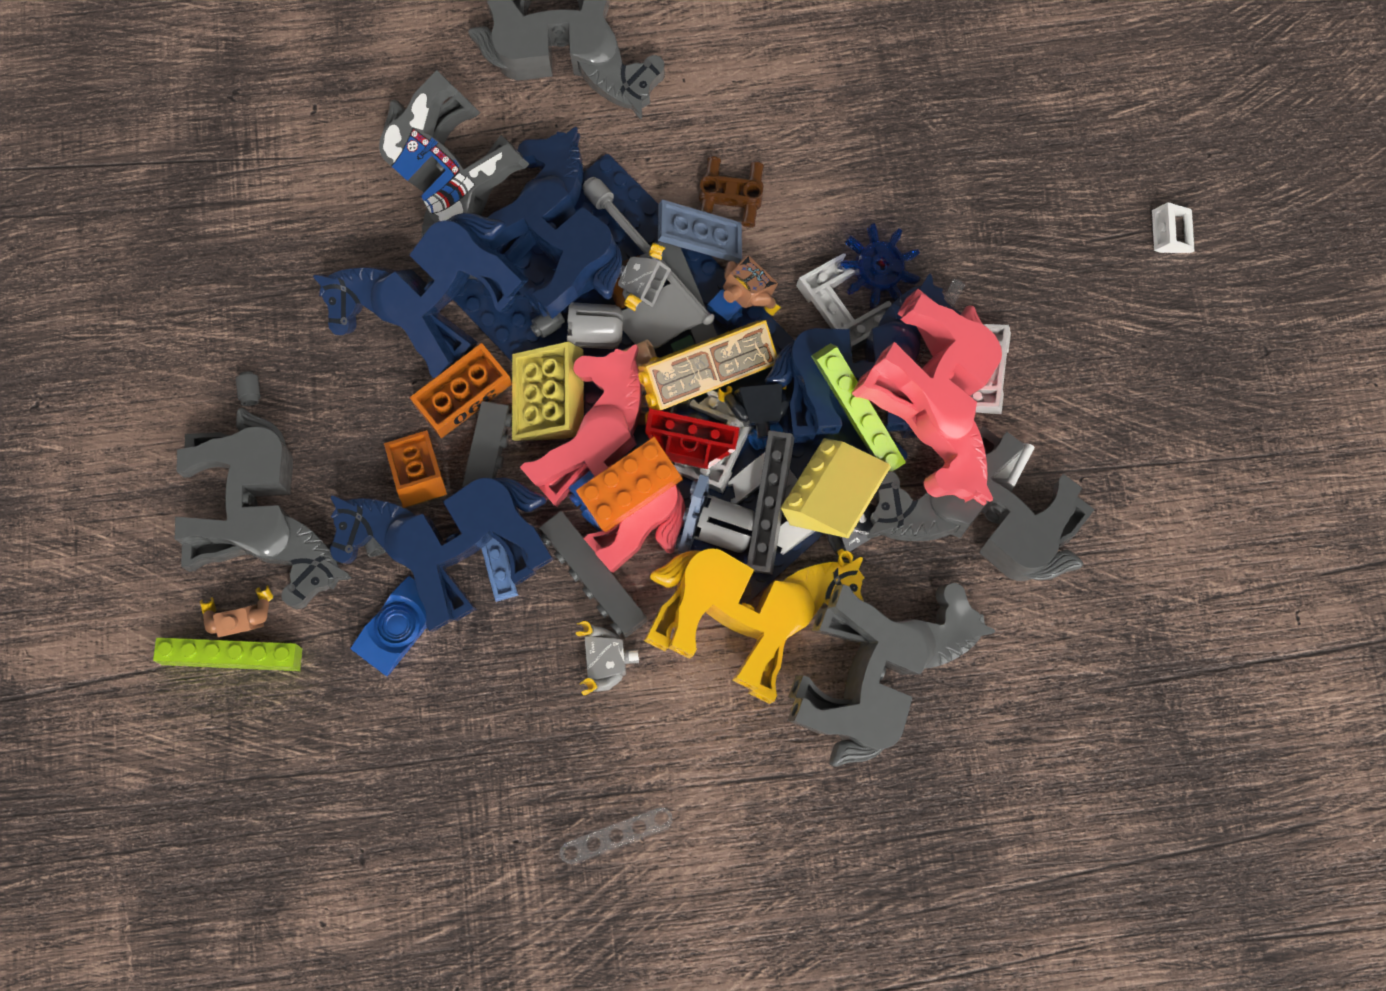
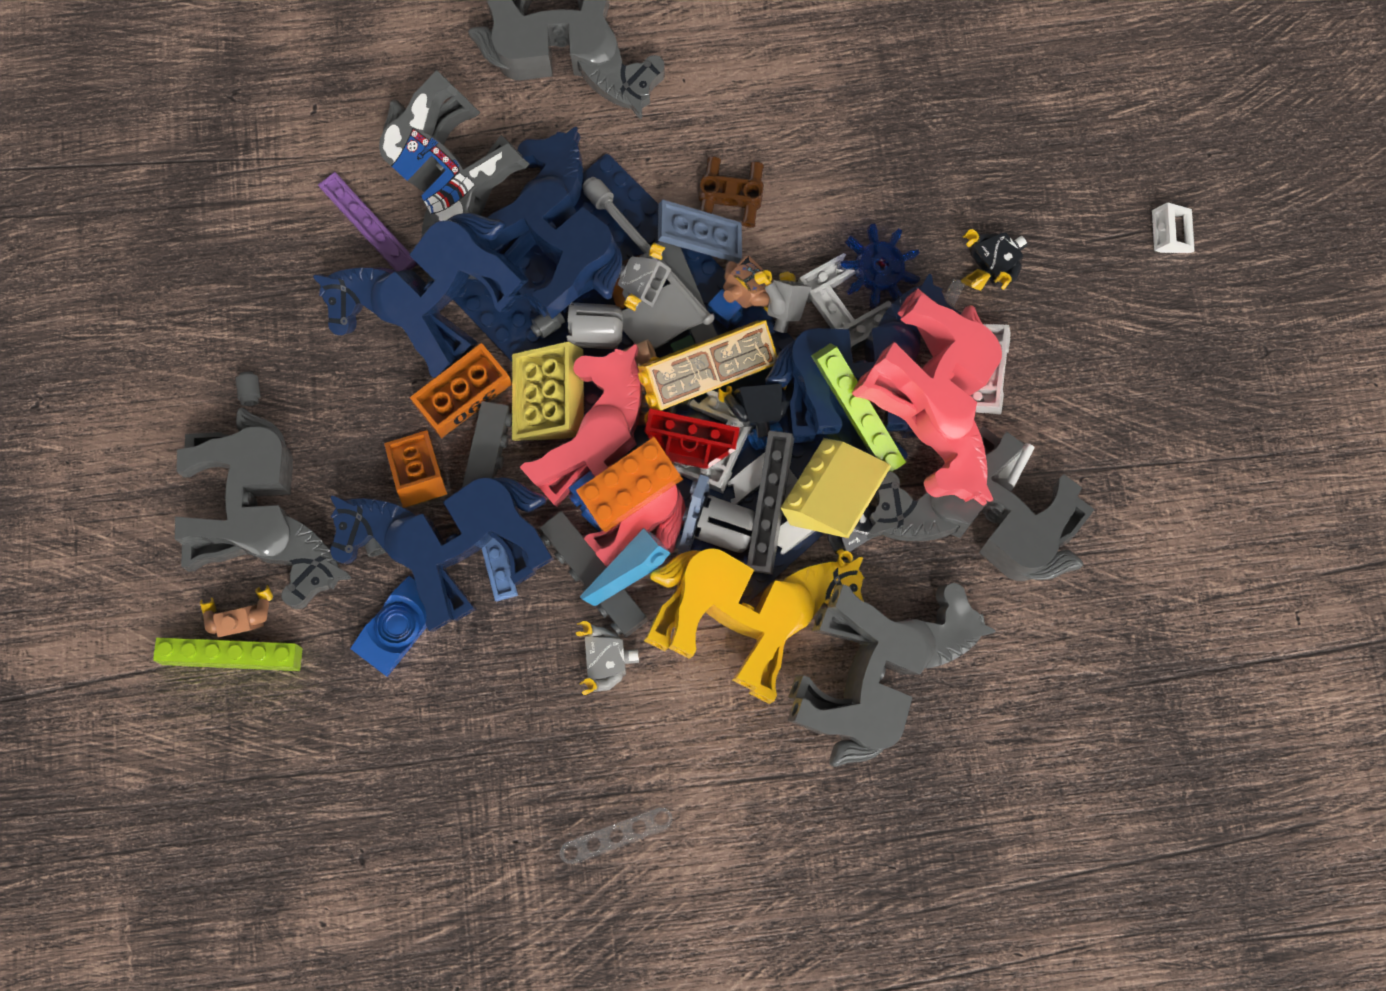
(367, 223): none -> medium lavender tile
(633, 563): none -> dark azure slope
(786, 298): none -> light grey torso
(976, 279): none -> yellow slope
(997, 255): none -> black torso

